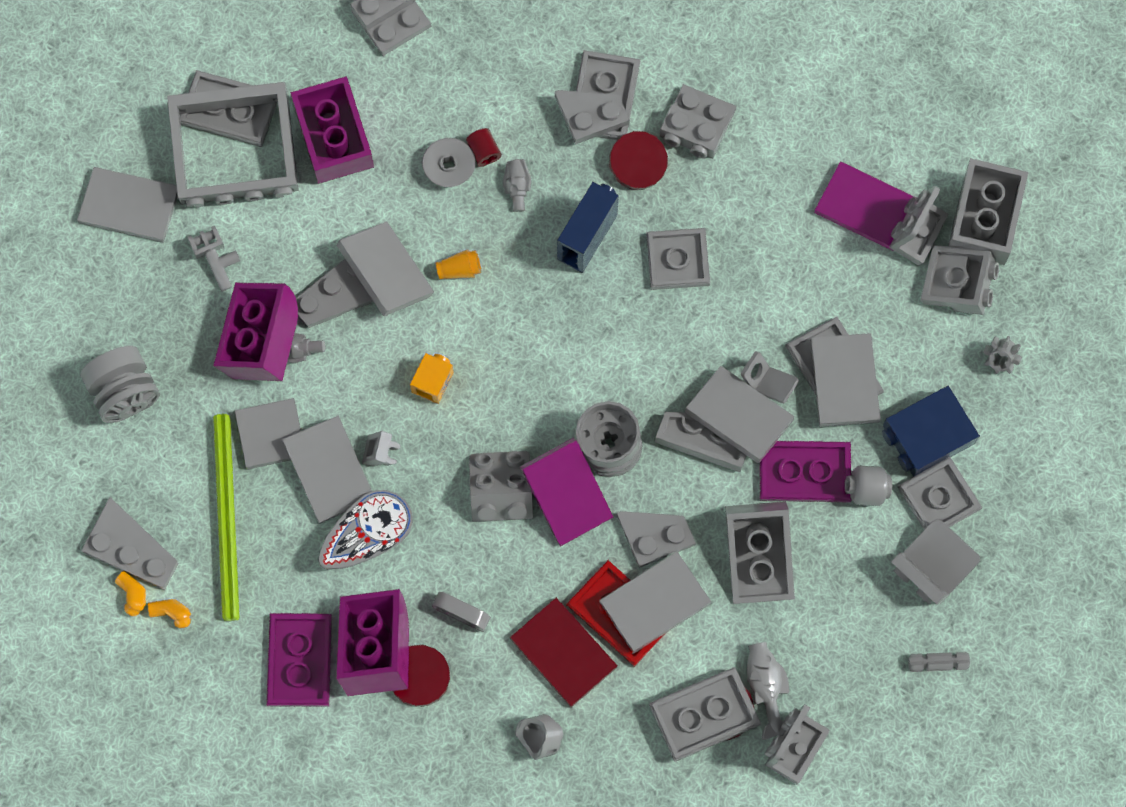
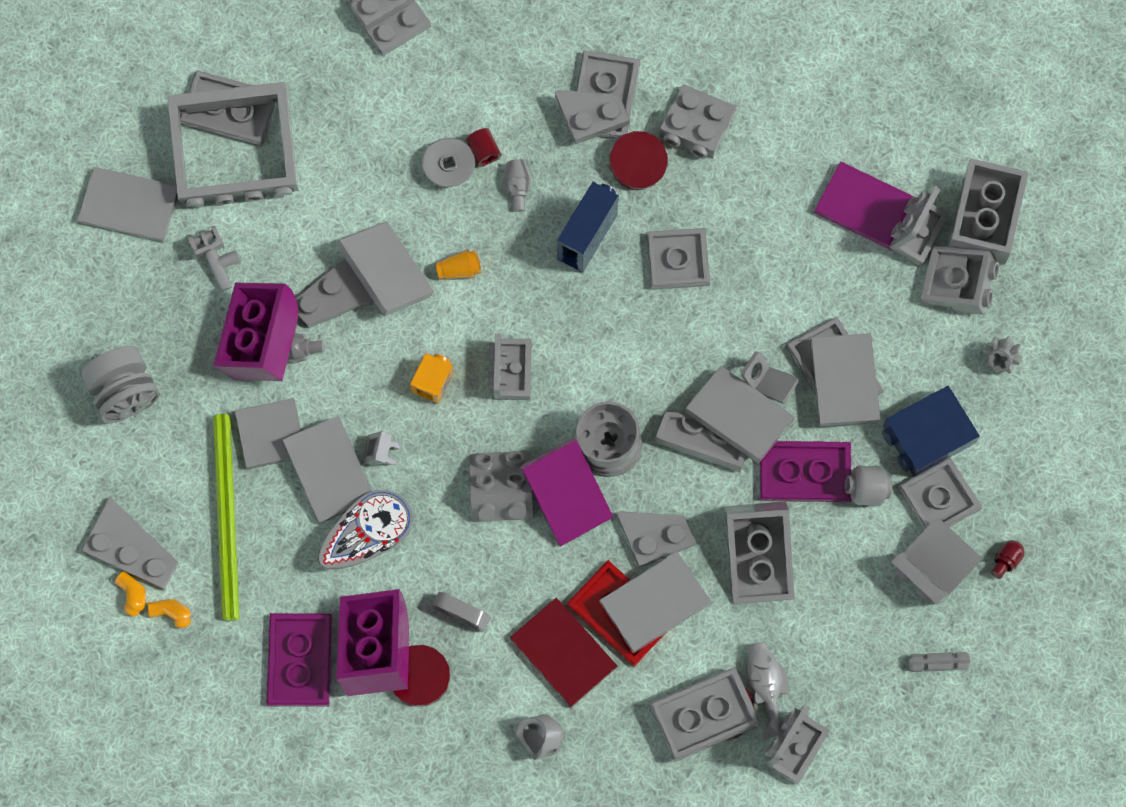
(332, 130): magenta brick -> none
(511, 368): none -> light grey bracket
(1008, 558): none -> dark red cylinder

